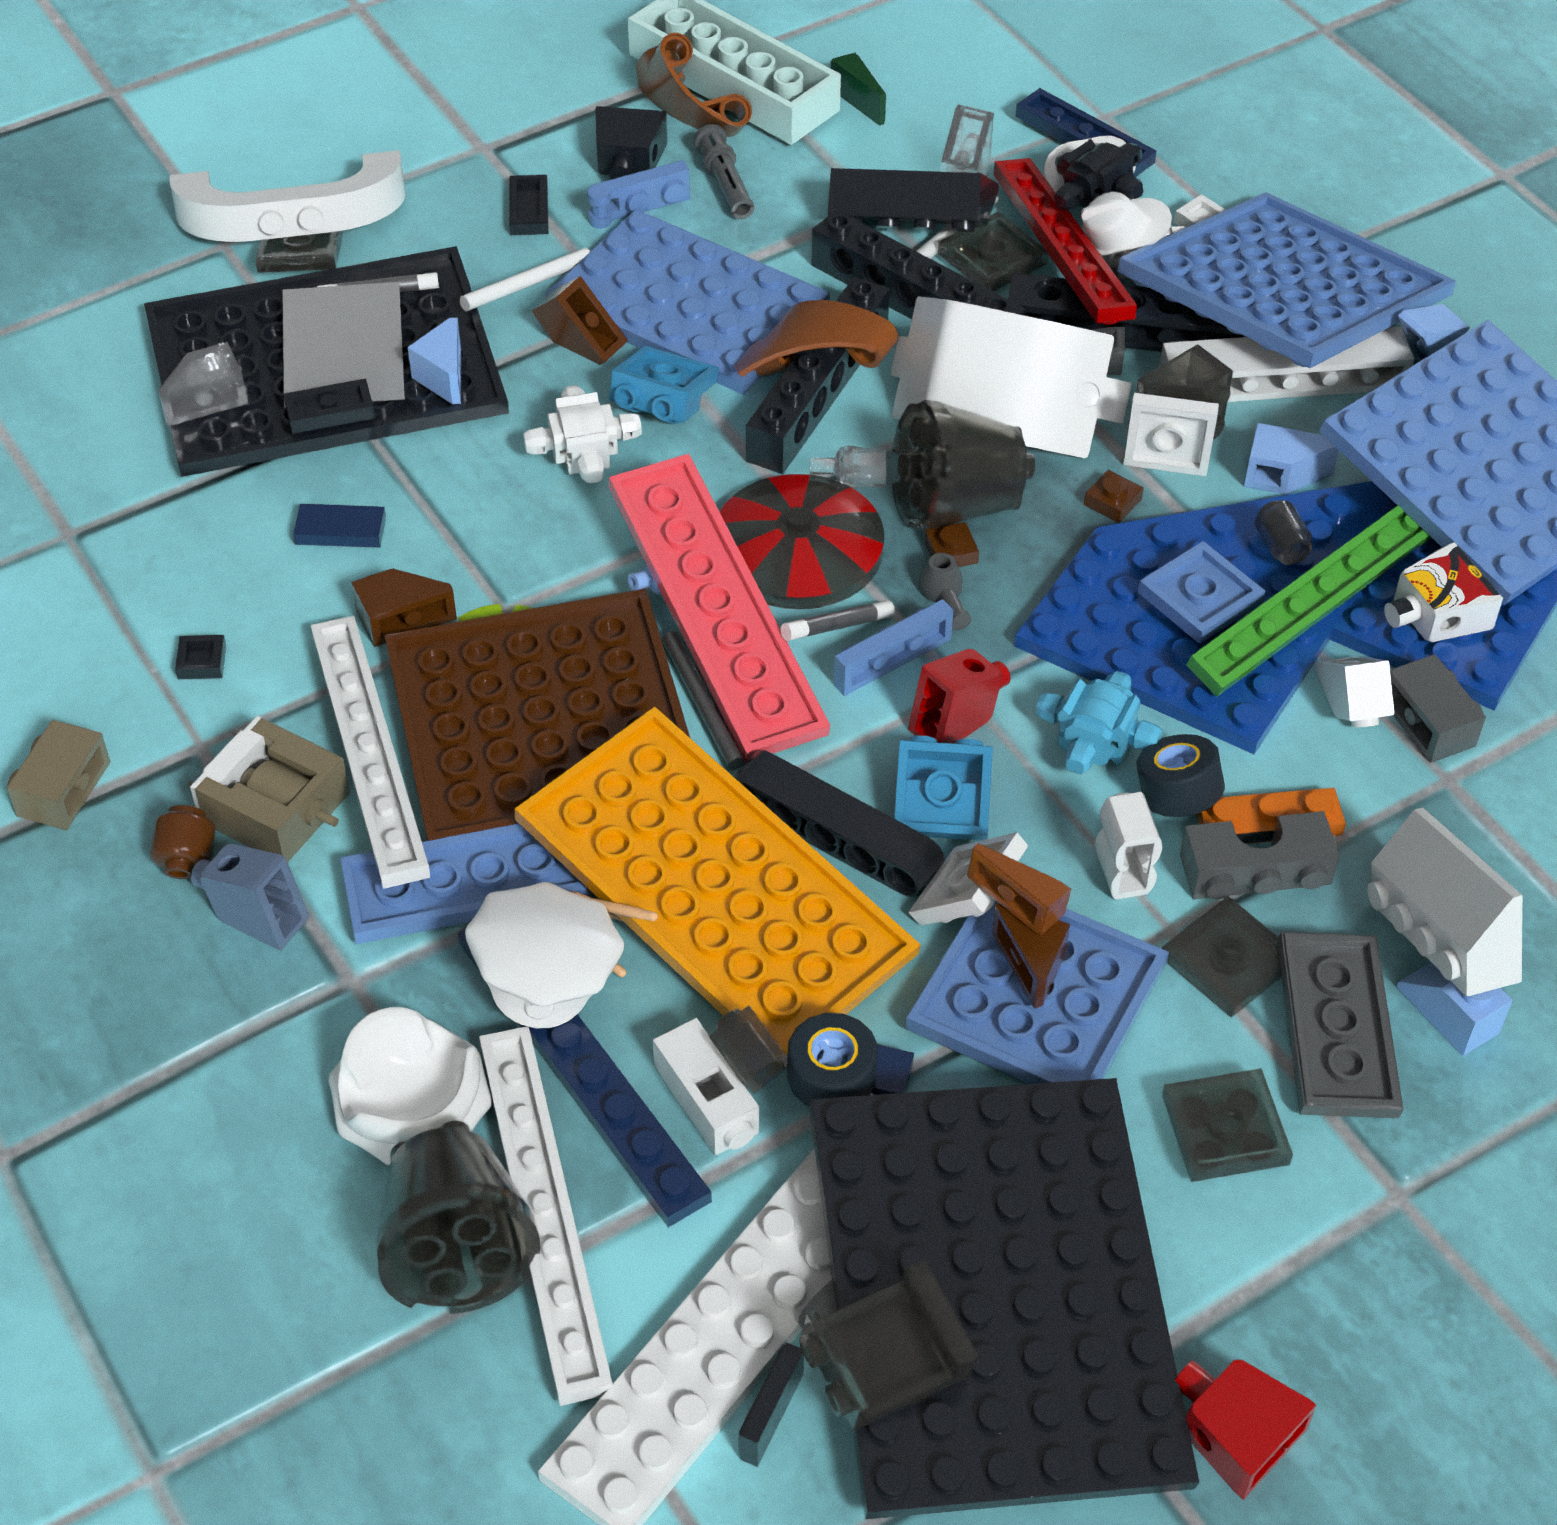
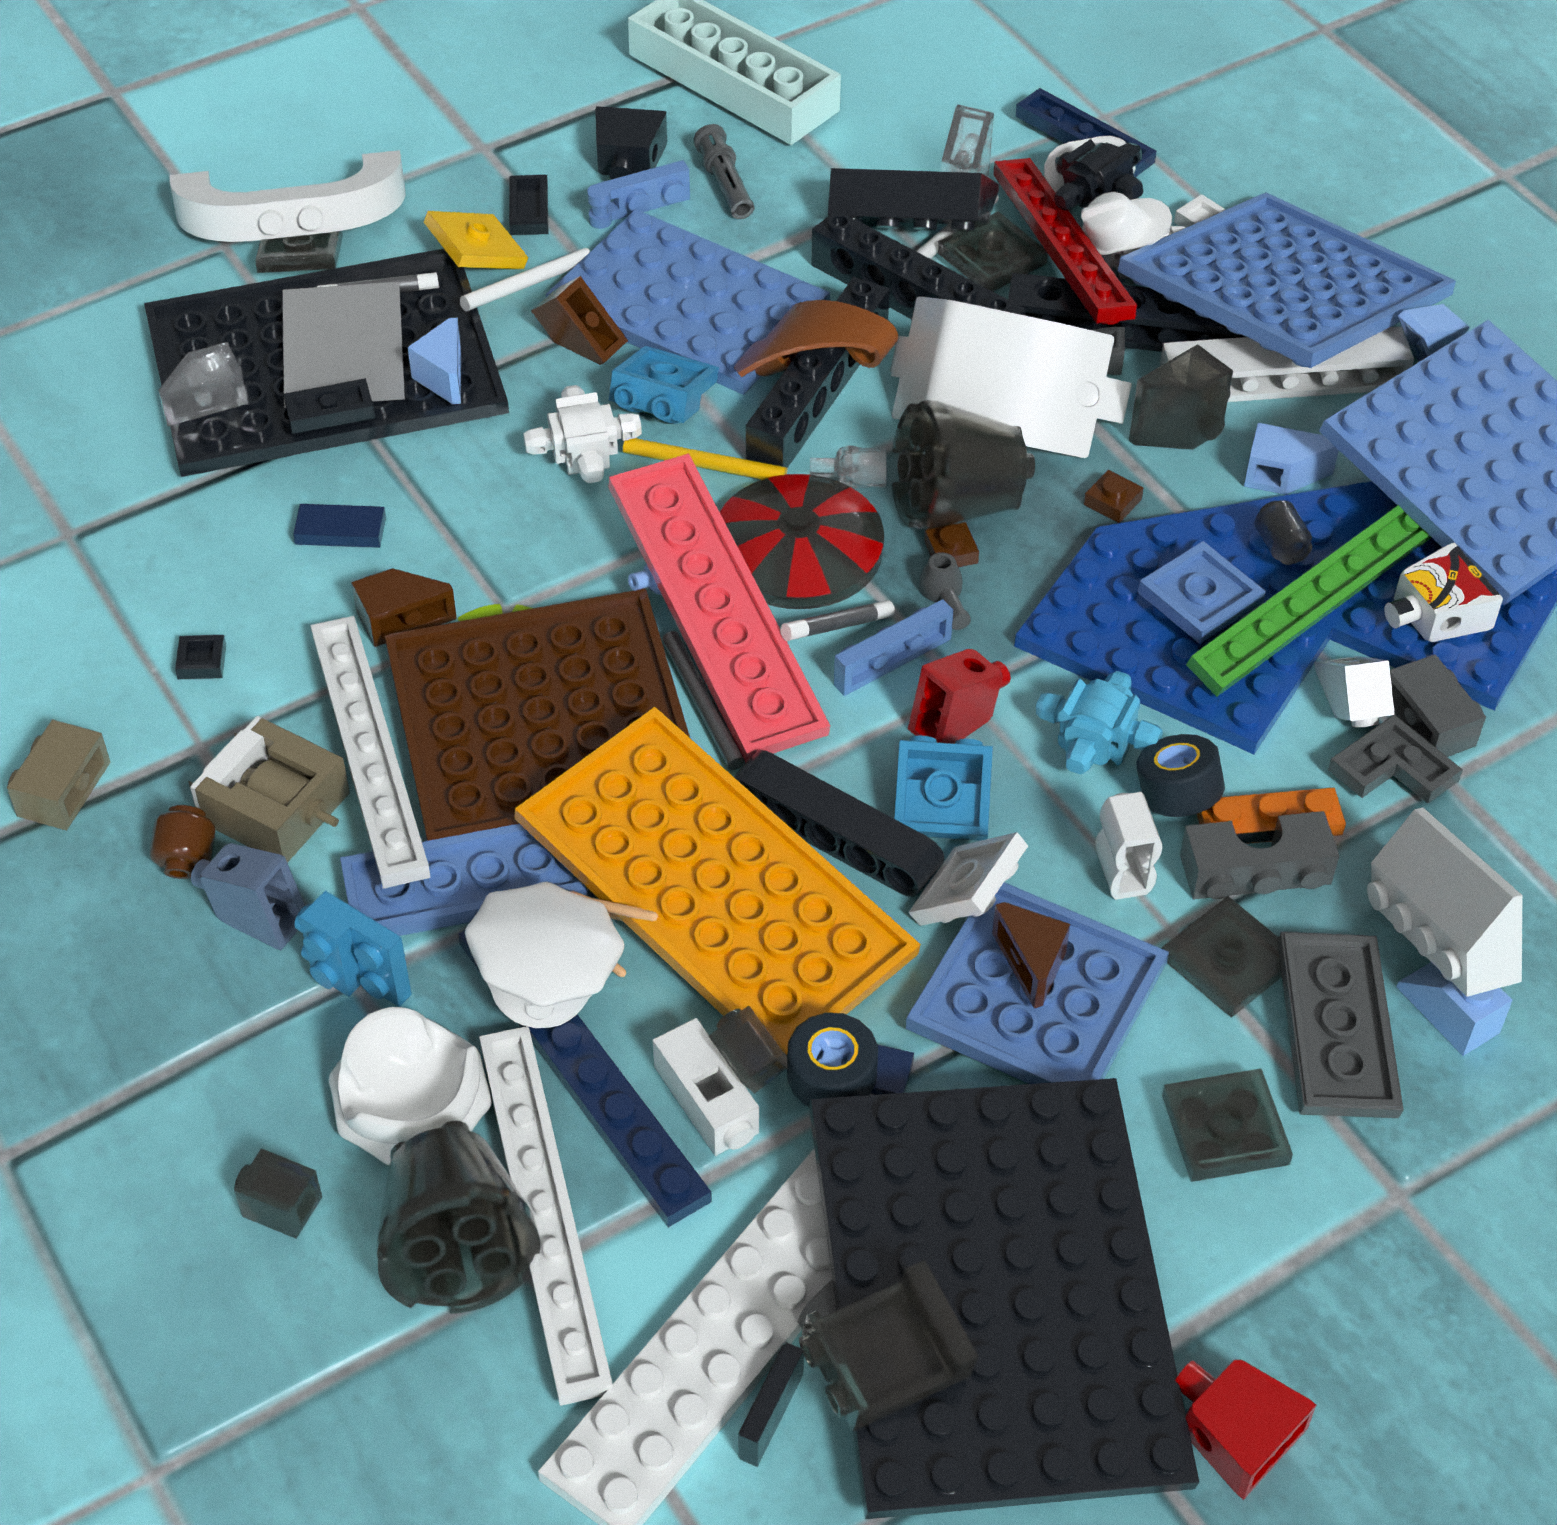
(277, 1193): none -> clear smoke brick
(352, 950): none -> dark azure plate
(475, 240): none -> yellow plate
(662, 80): panel -> none
(703, 459): none -> yellow bar
(860, 87): dark green slope -> none
(1021, 889): dark orange slope -> none
(1170, 434): white plate -> none
(1397, 752): none -> dark grey plate

